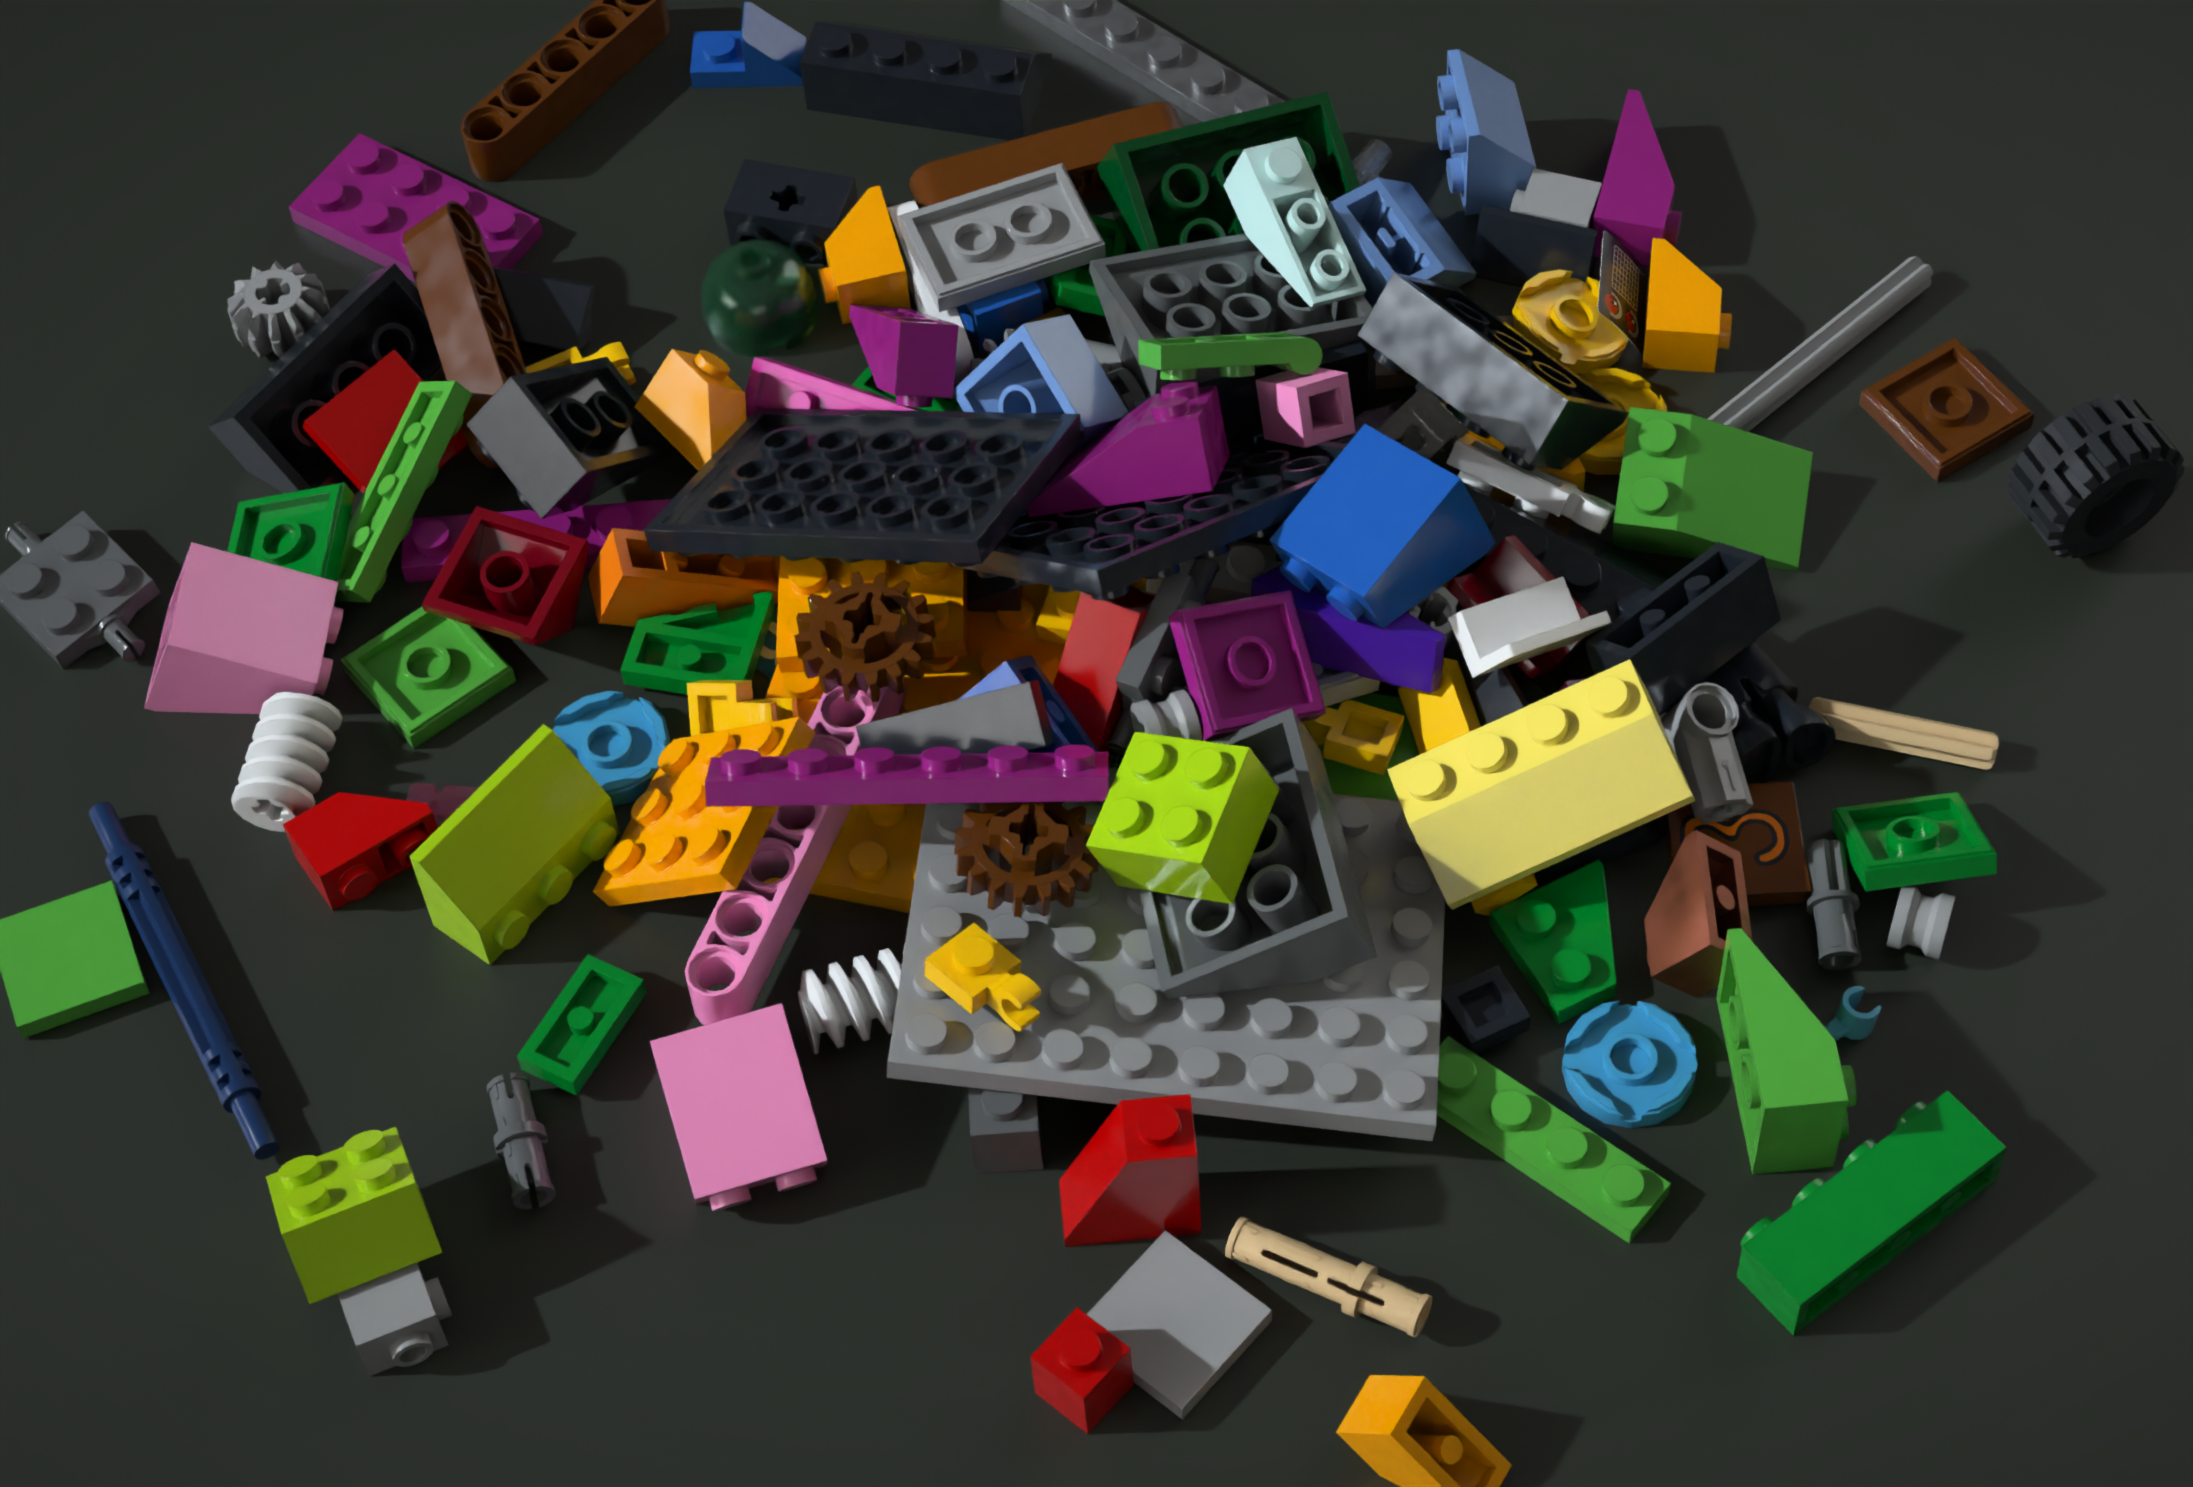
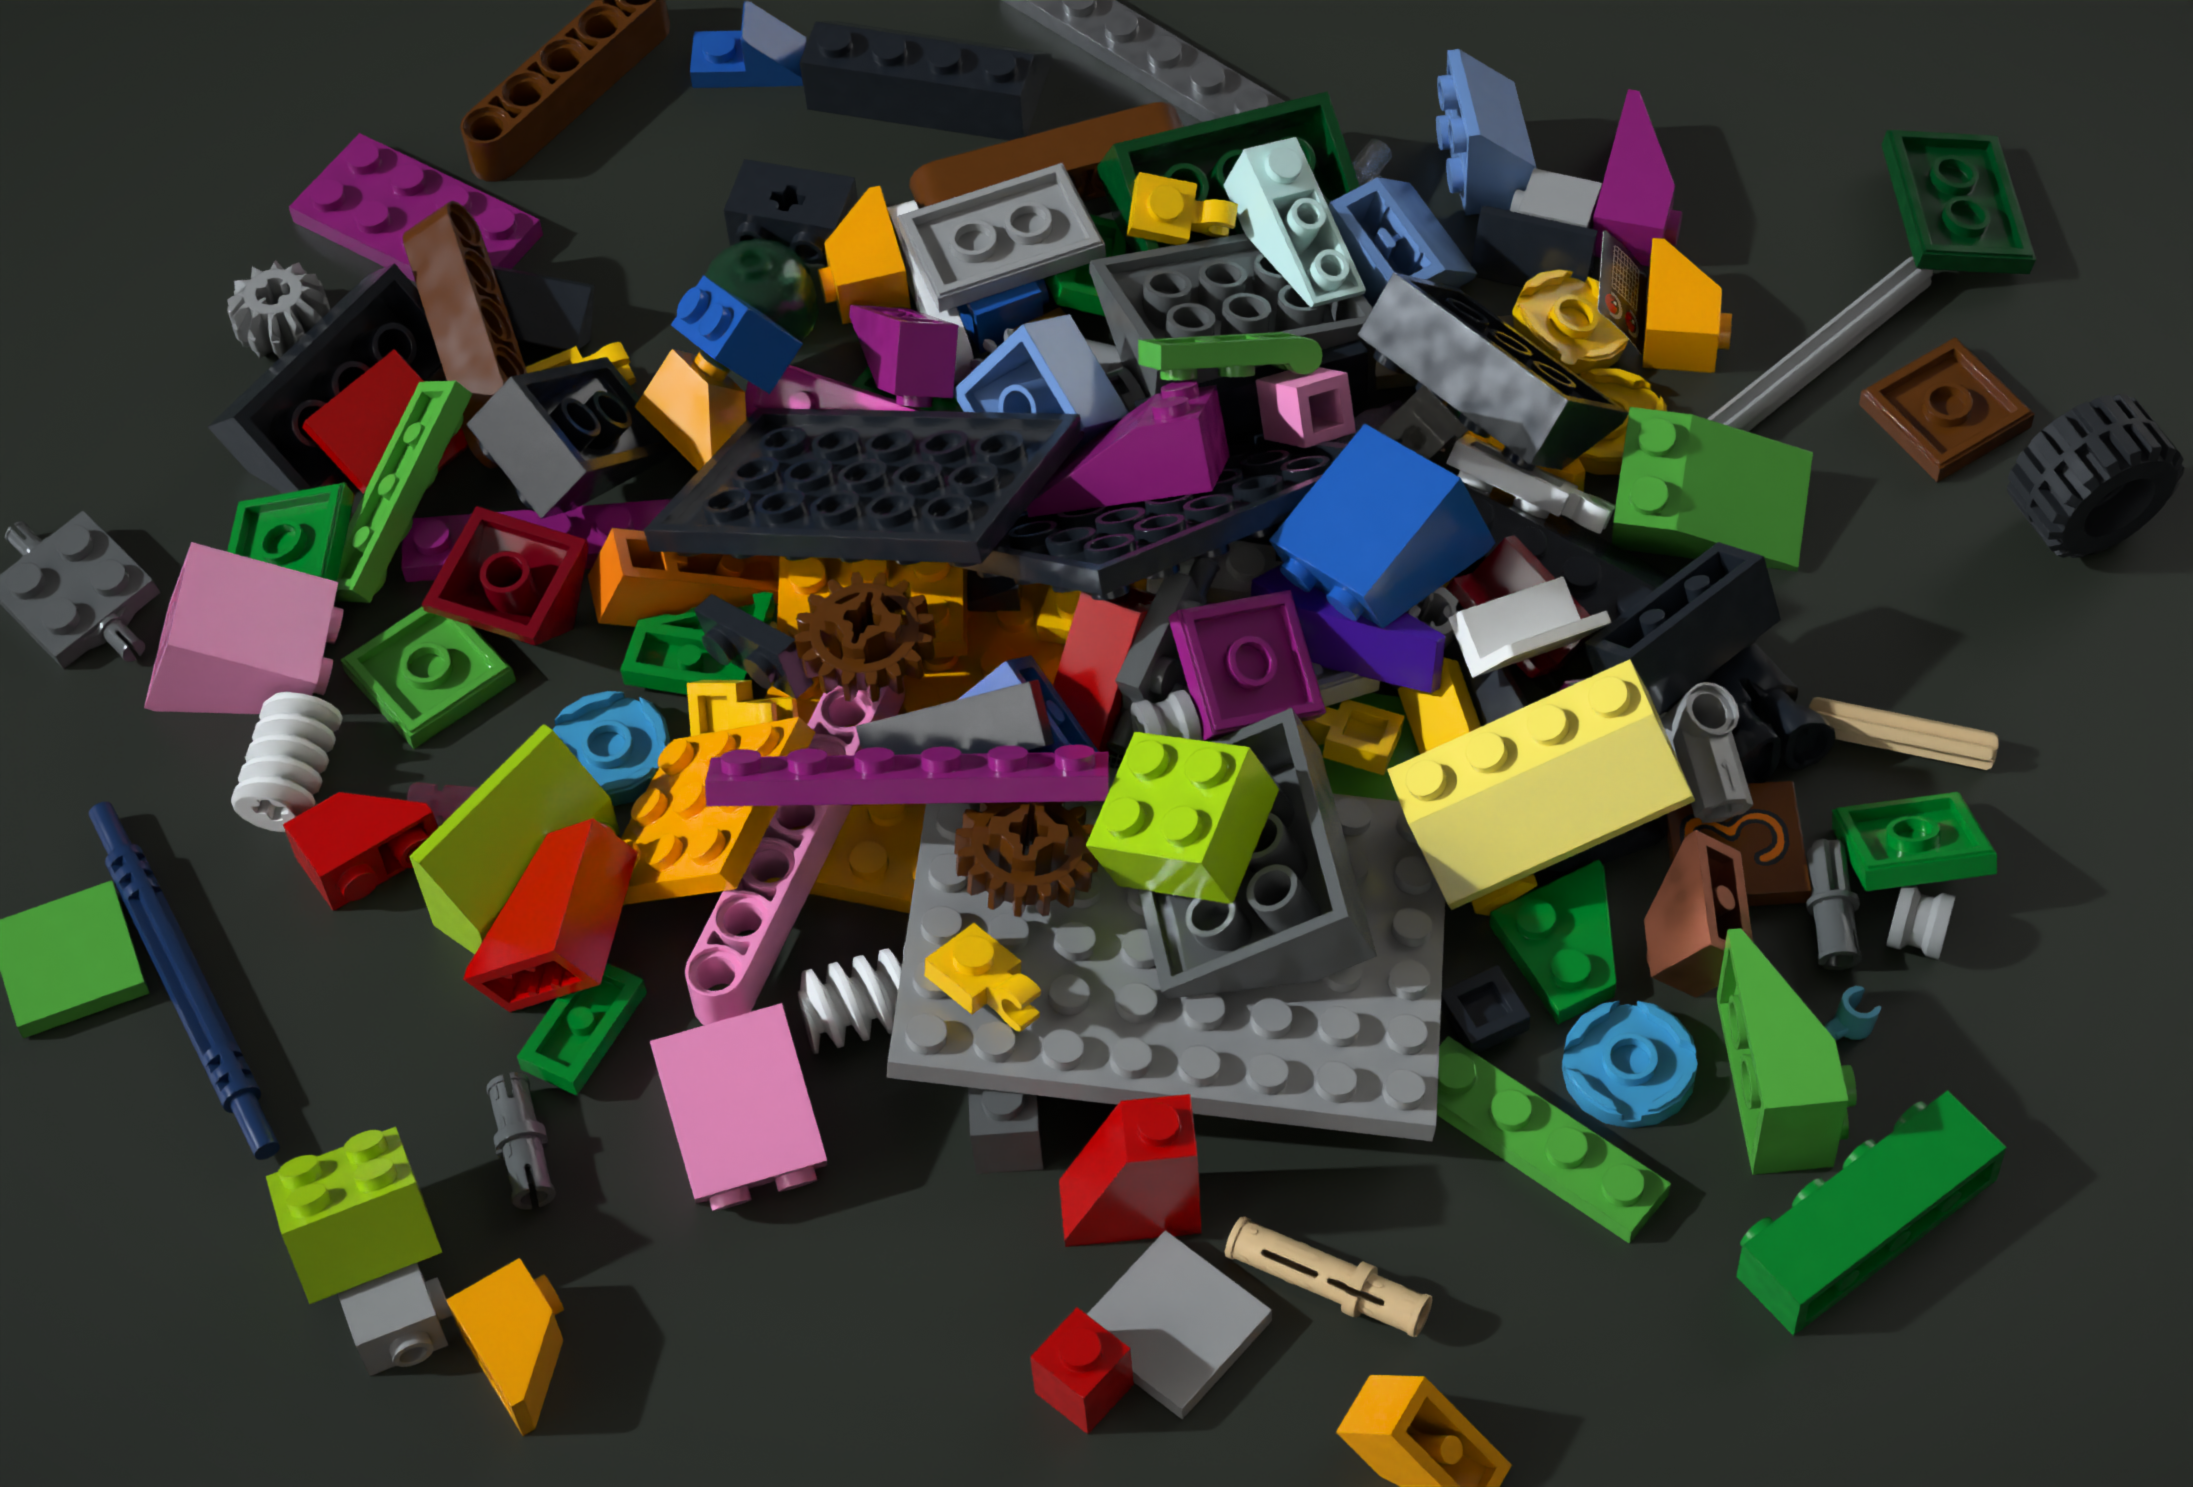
(513, 1336): none -> light orange slope
(557, 919): none -> red slope
(735, 334): none -> blue brick
(751, 645): none -> black plate
(1167, 211): none -> yellow plate
(1958, 202): none -> dark green tile

